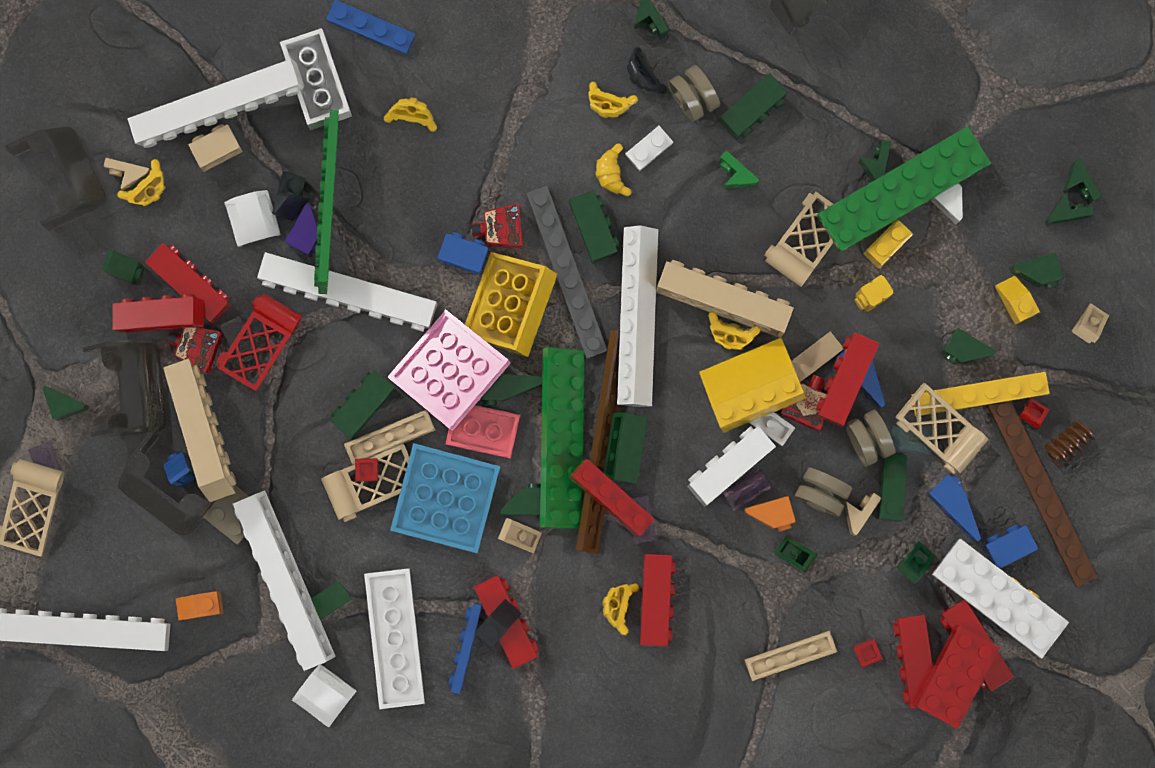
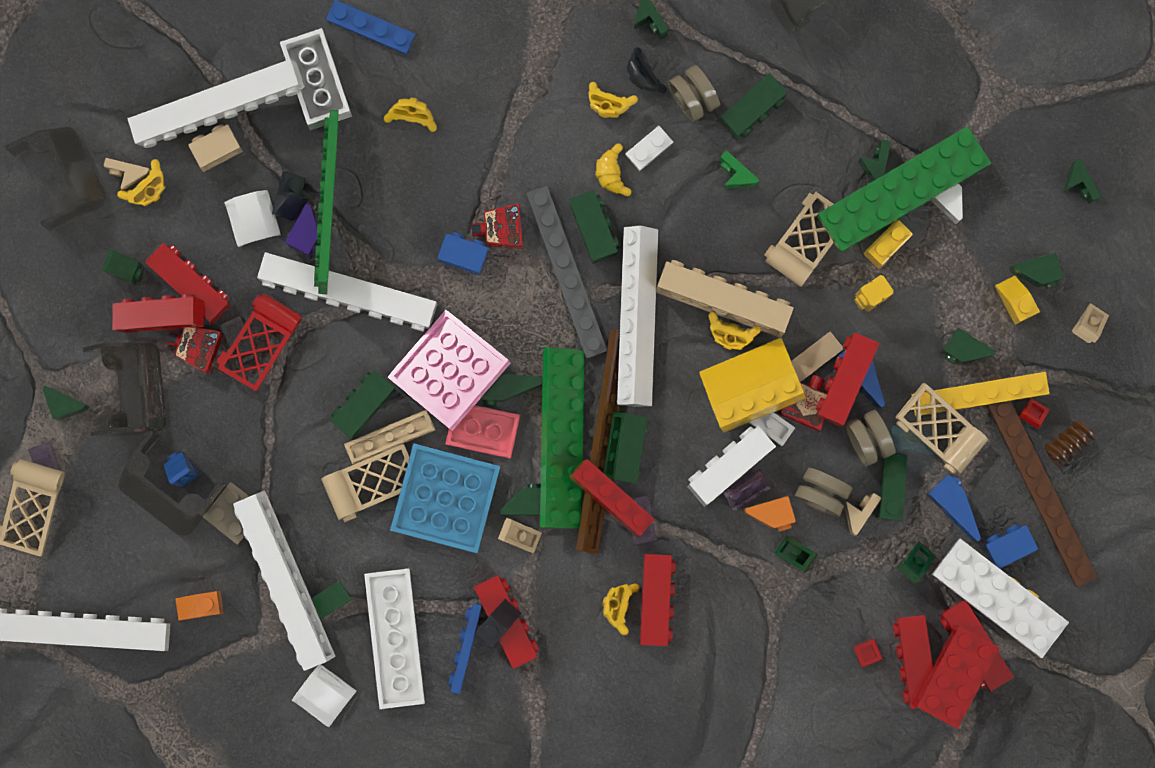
(200, 430): tan brick -> none
(366, 469): red tile -> none
(510, 303): yellow slope -> none
(790, 655): tan tile -> none
(1062, 212): dark green slope -> none

